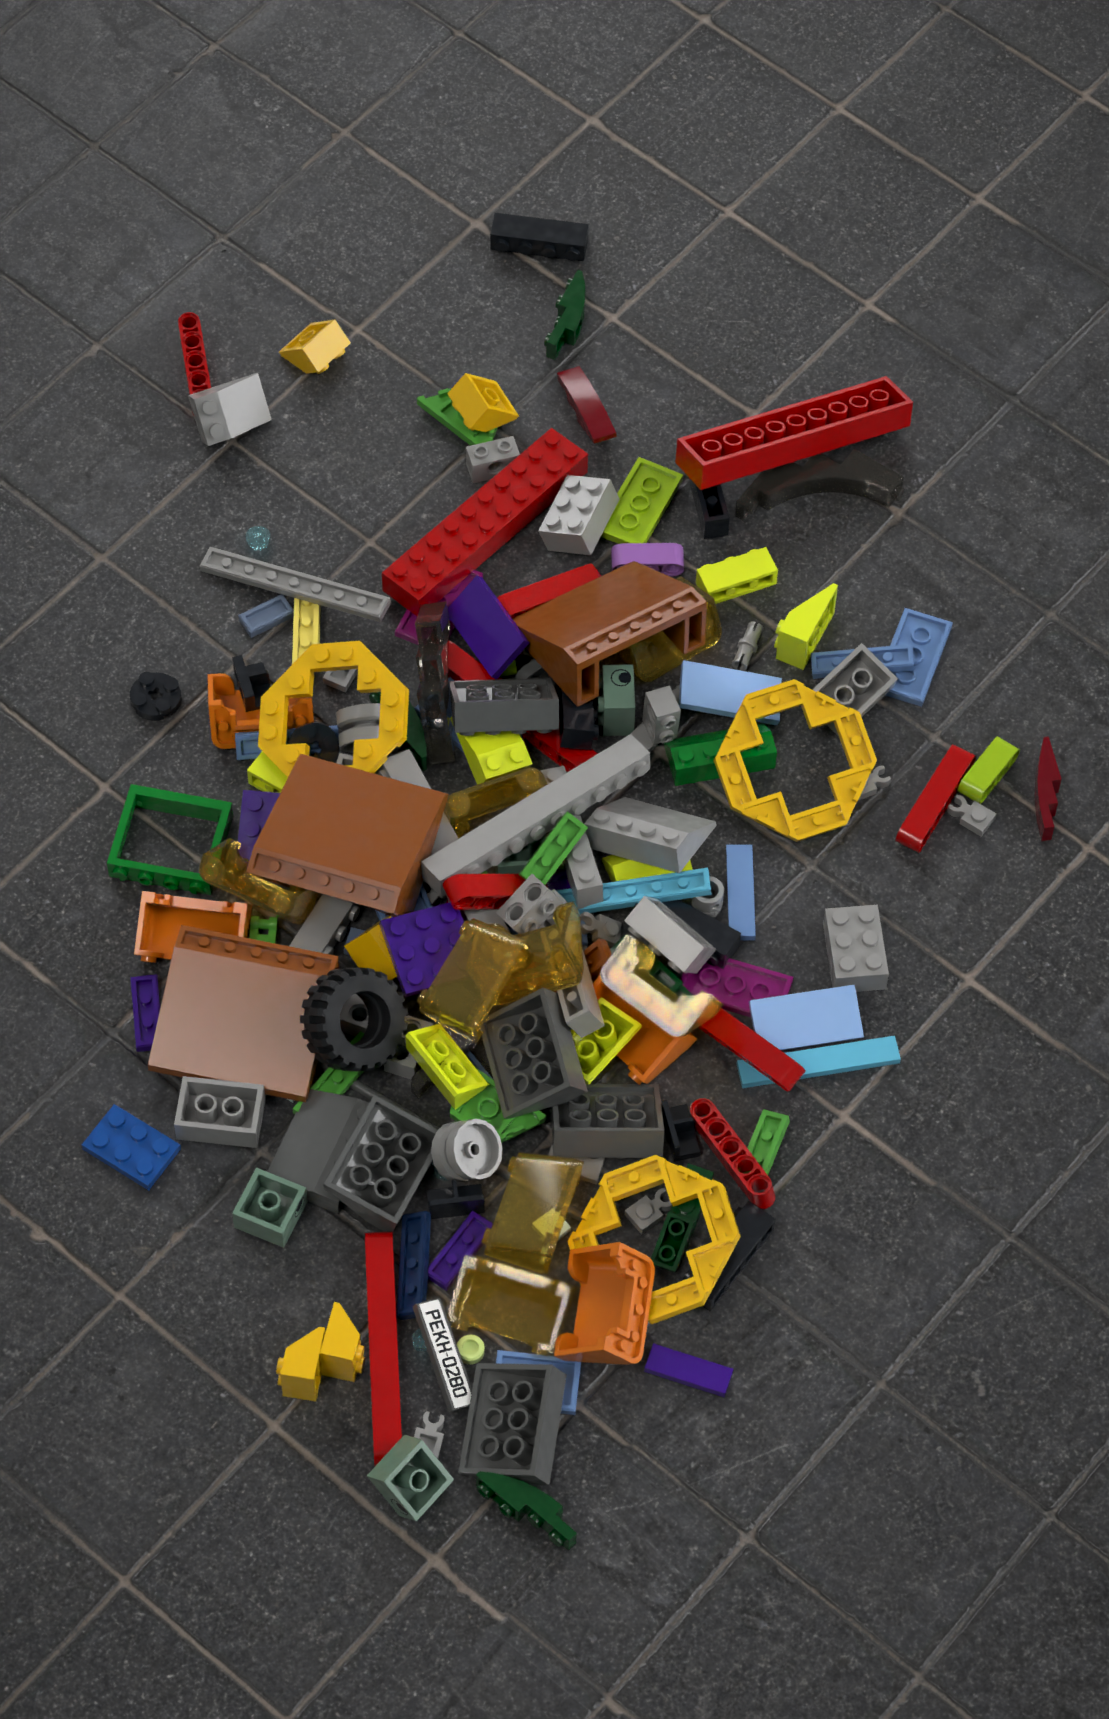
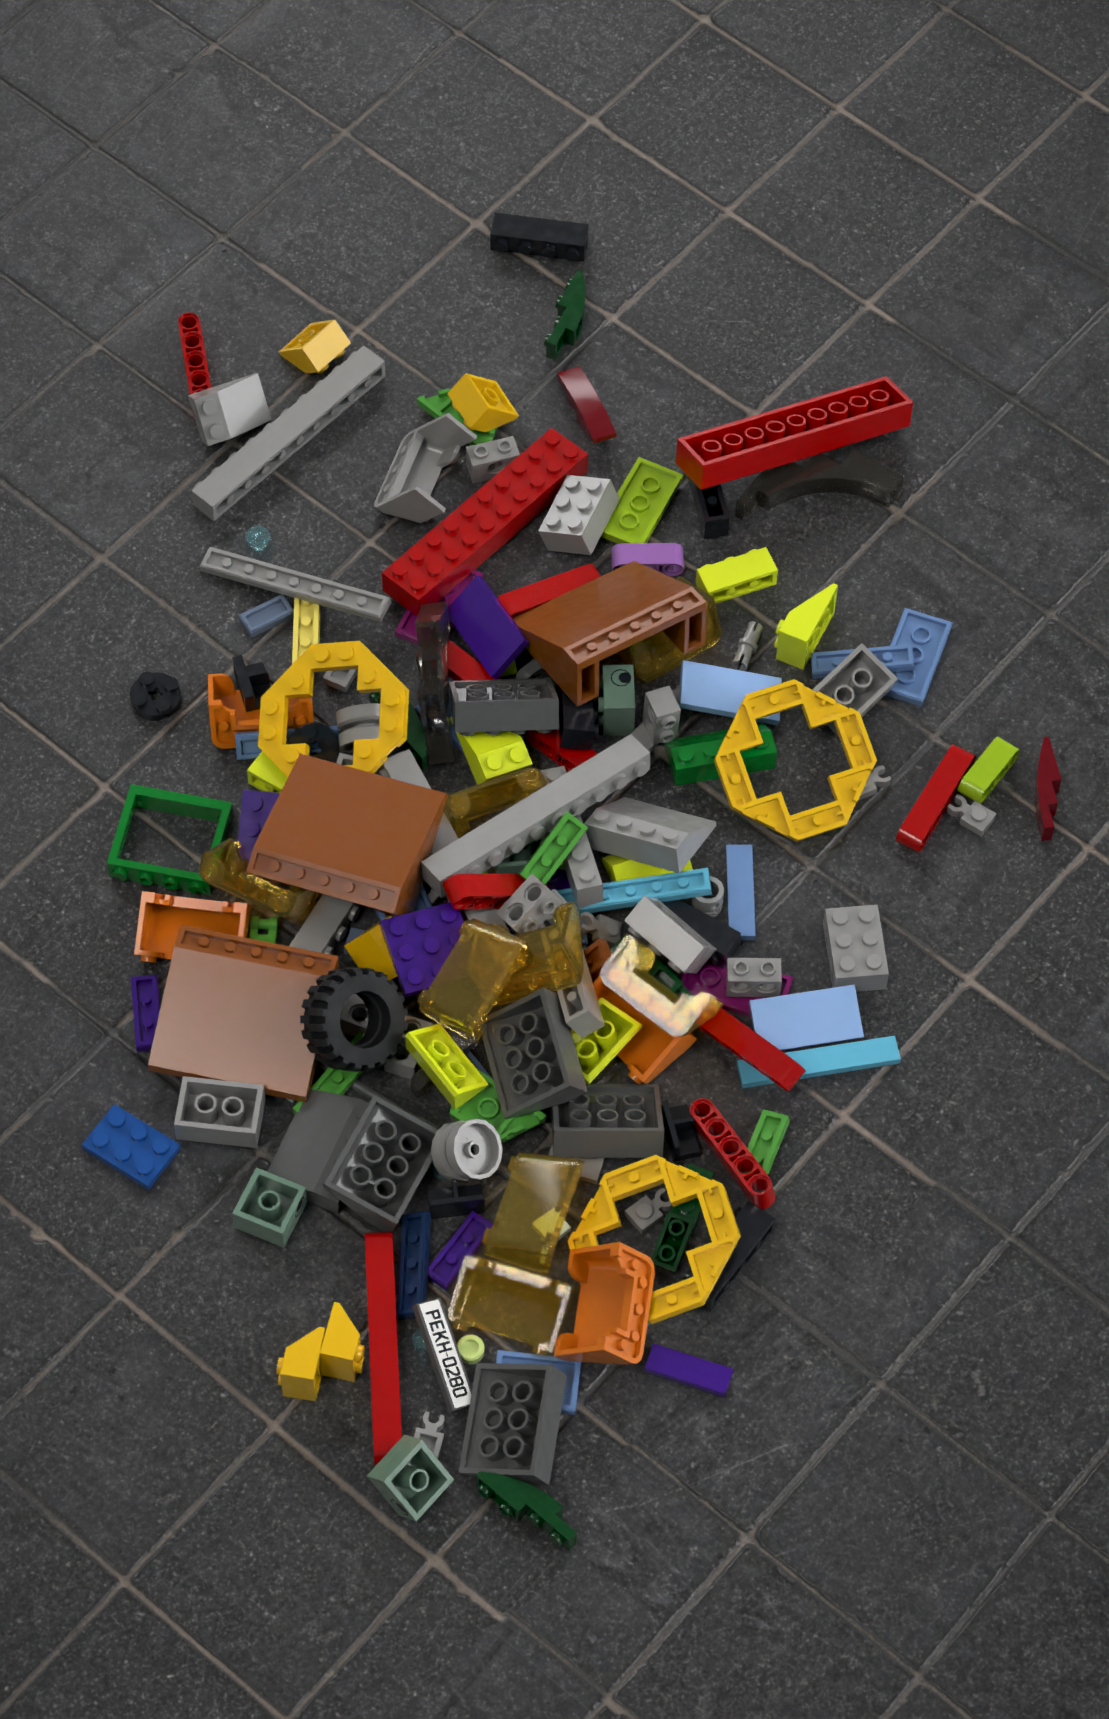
(288, 433): none -> light grey brick
(418, 466): none -> light grey windscreen
(753, 977): none -> light grey brick

